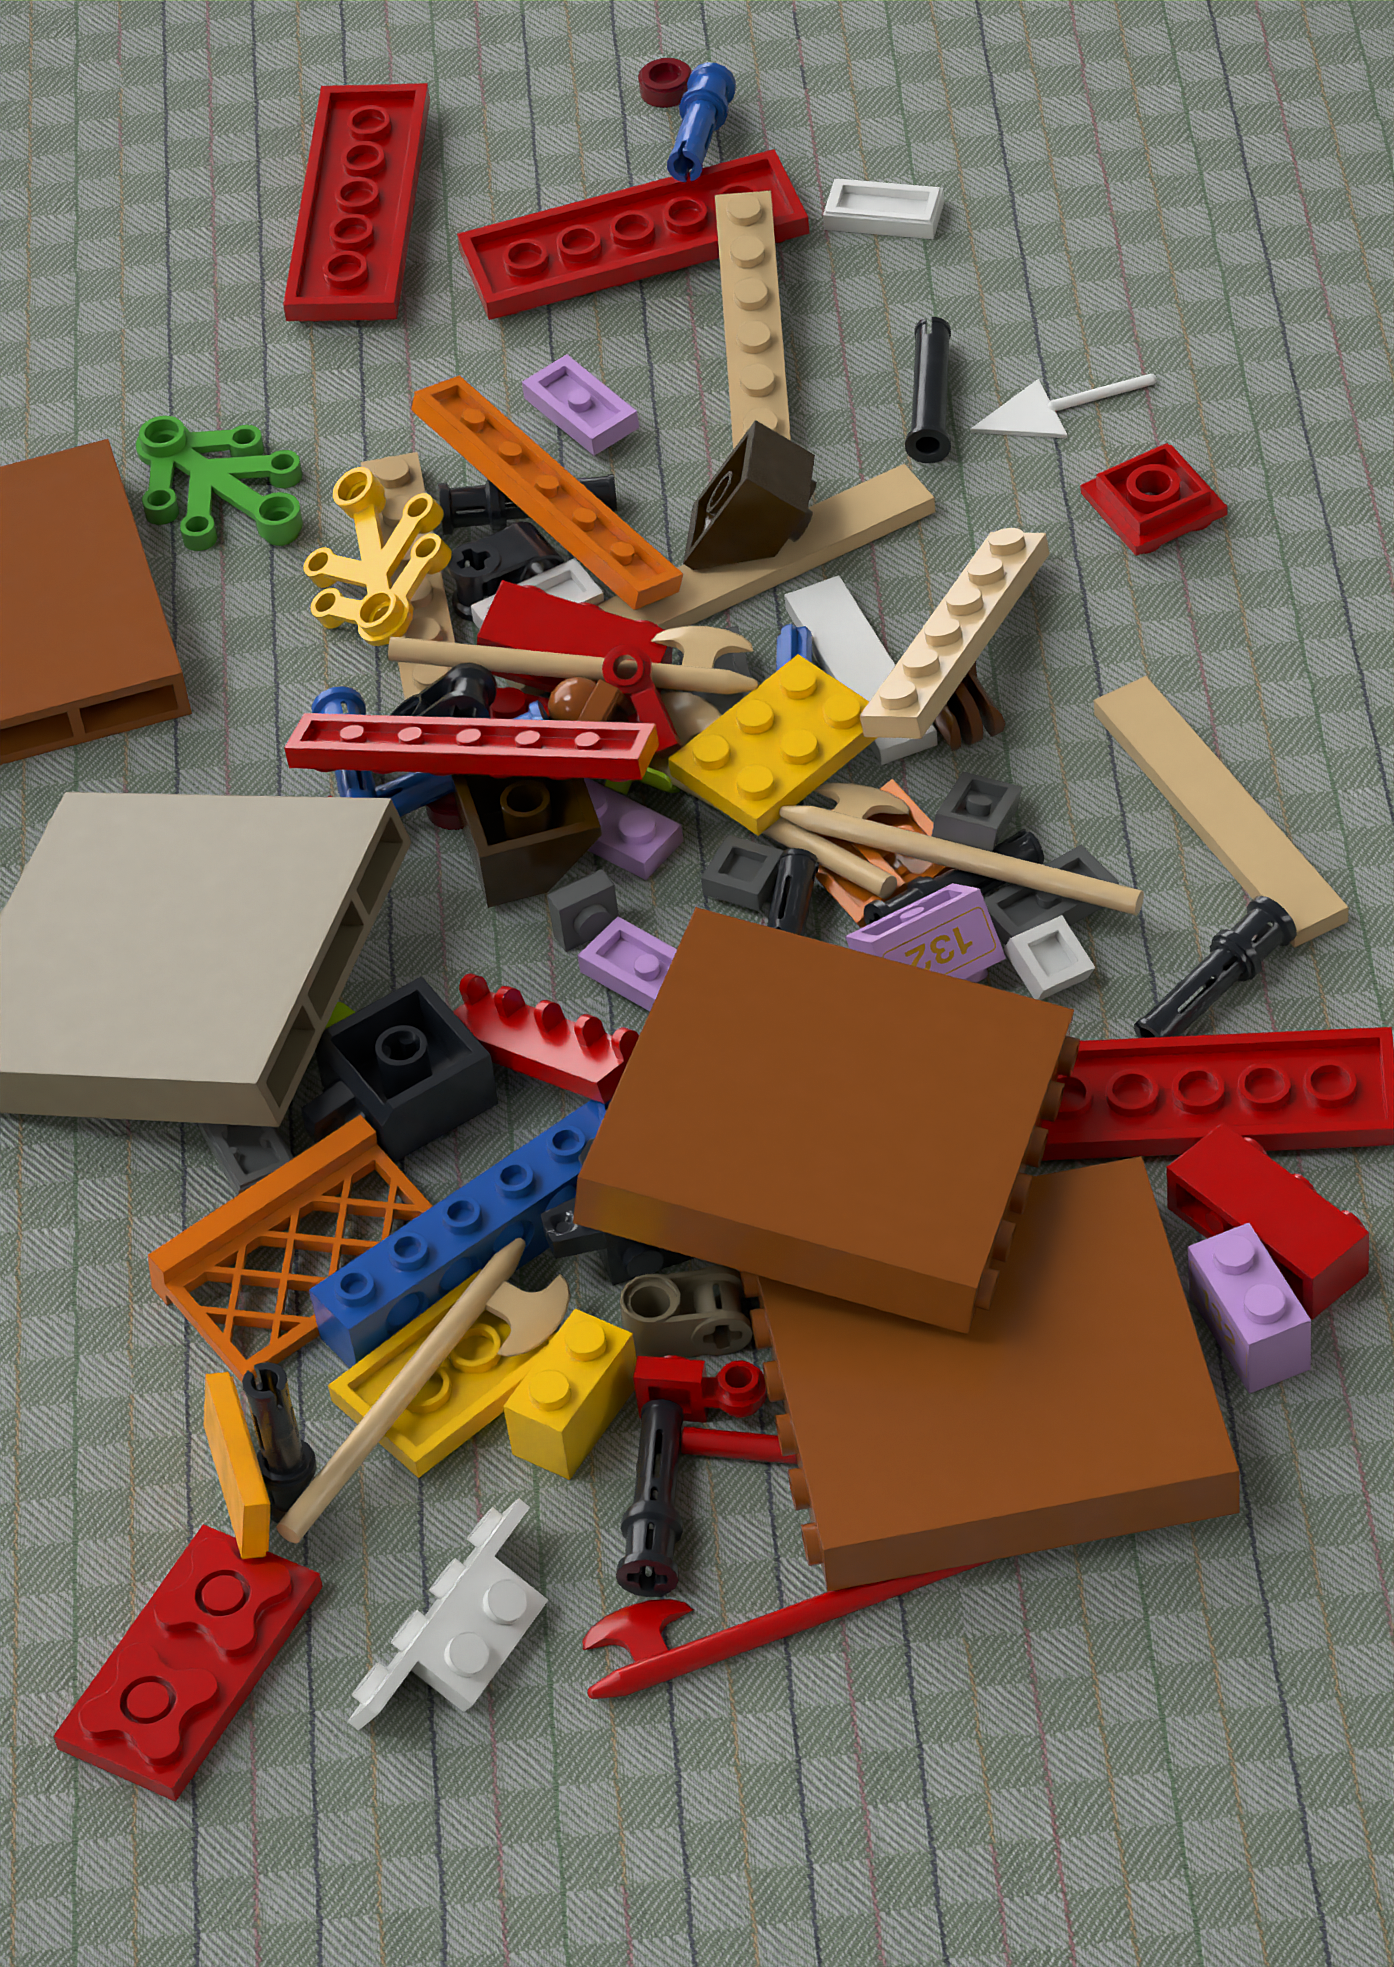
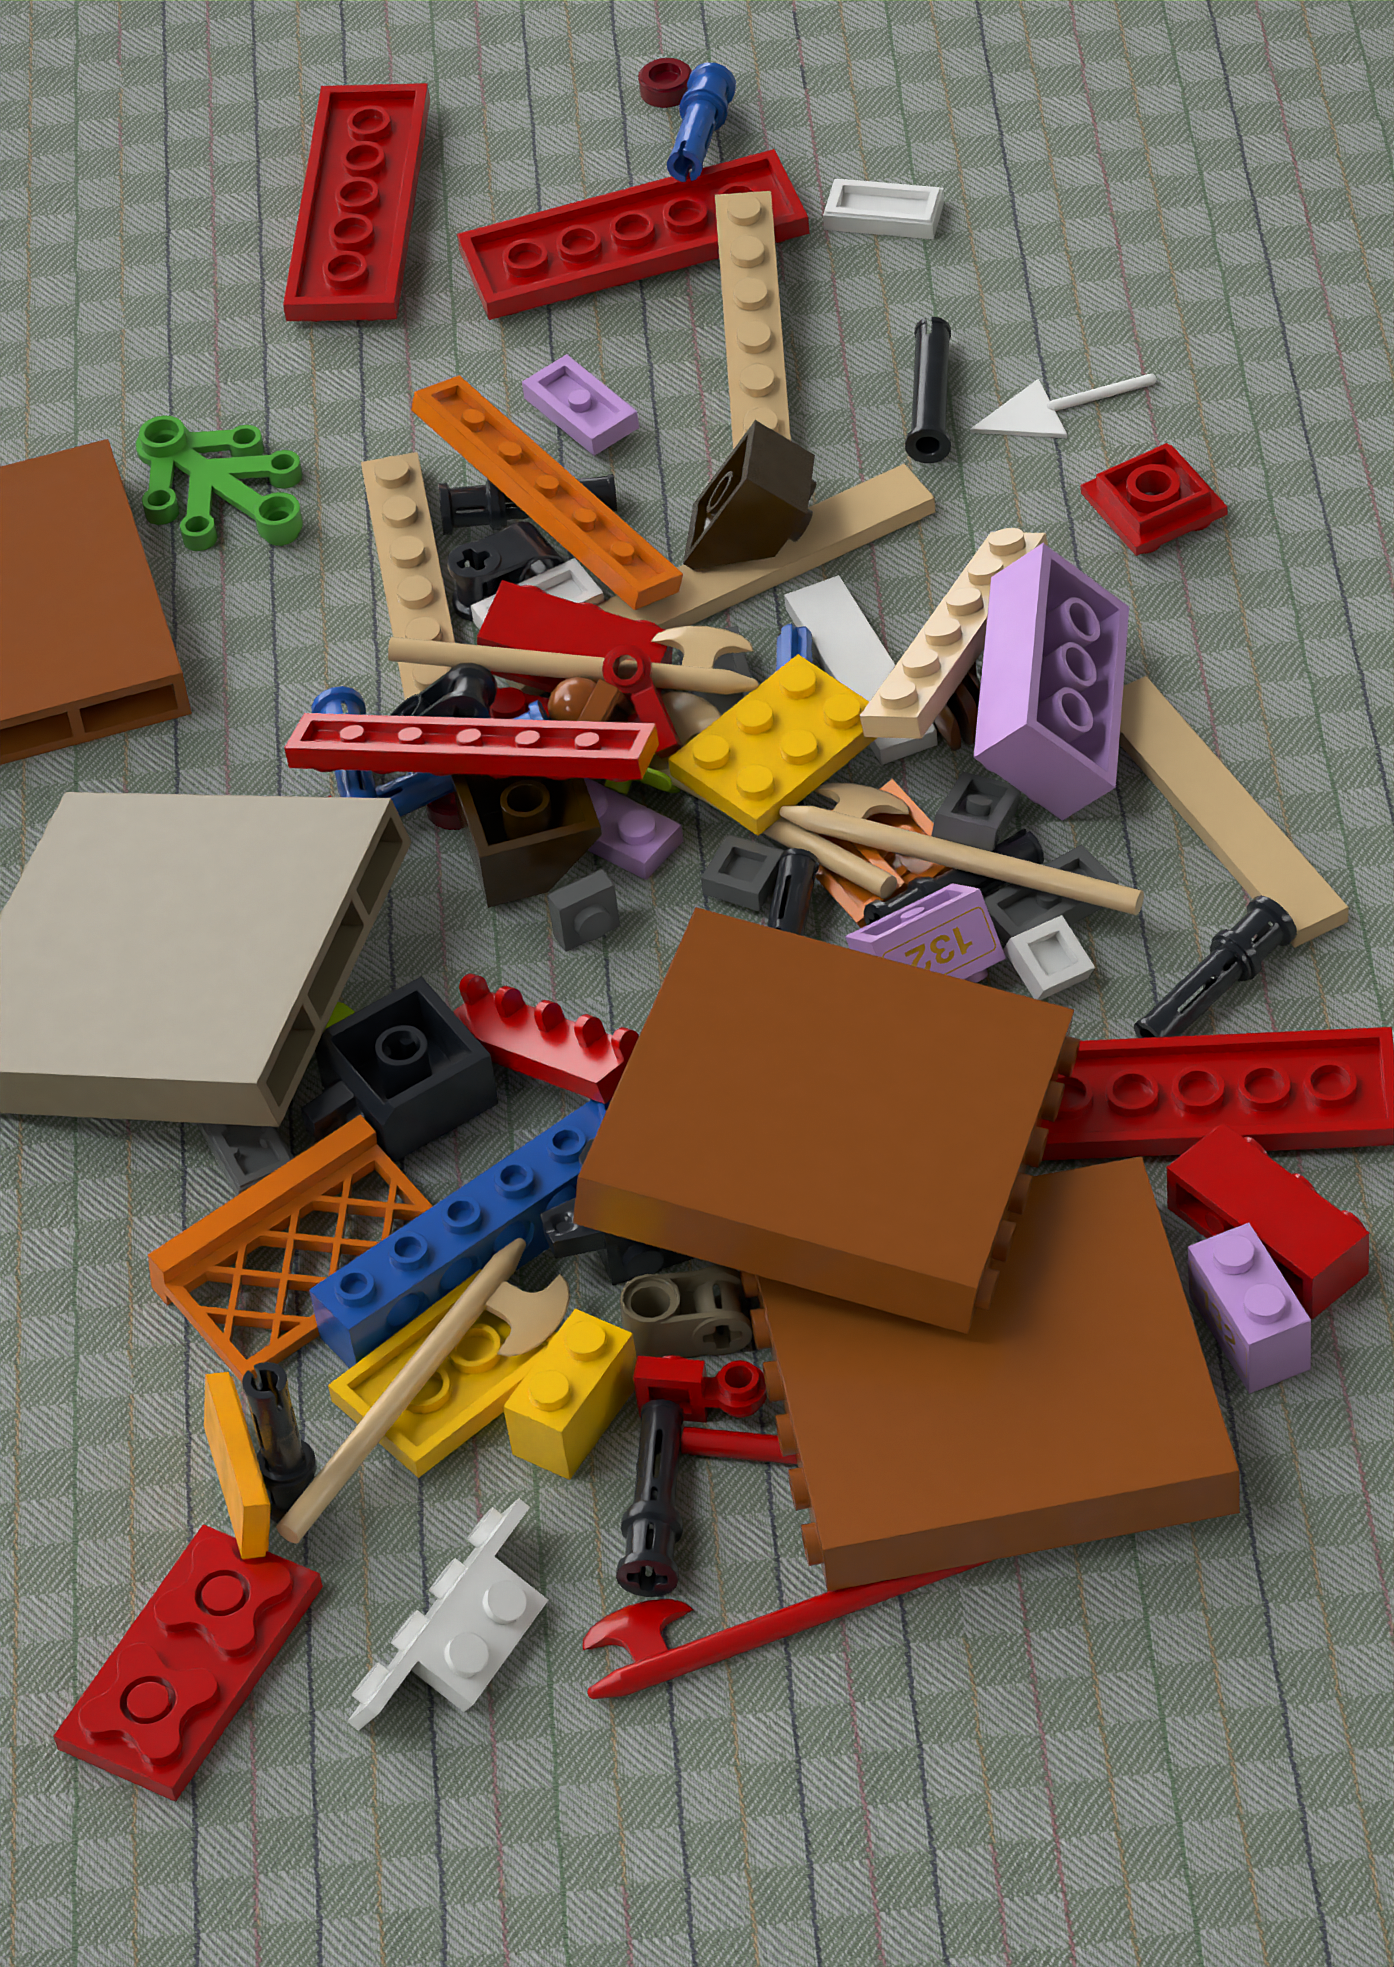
(385, 609): yellow plant -> none
(628, 962): lavender plate -> none
(1052, 682): none -> lavender brick

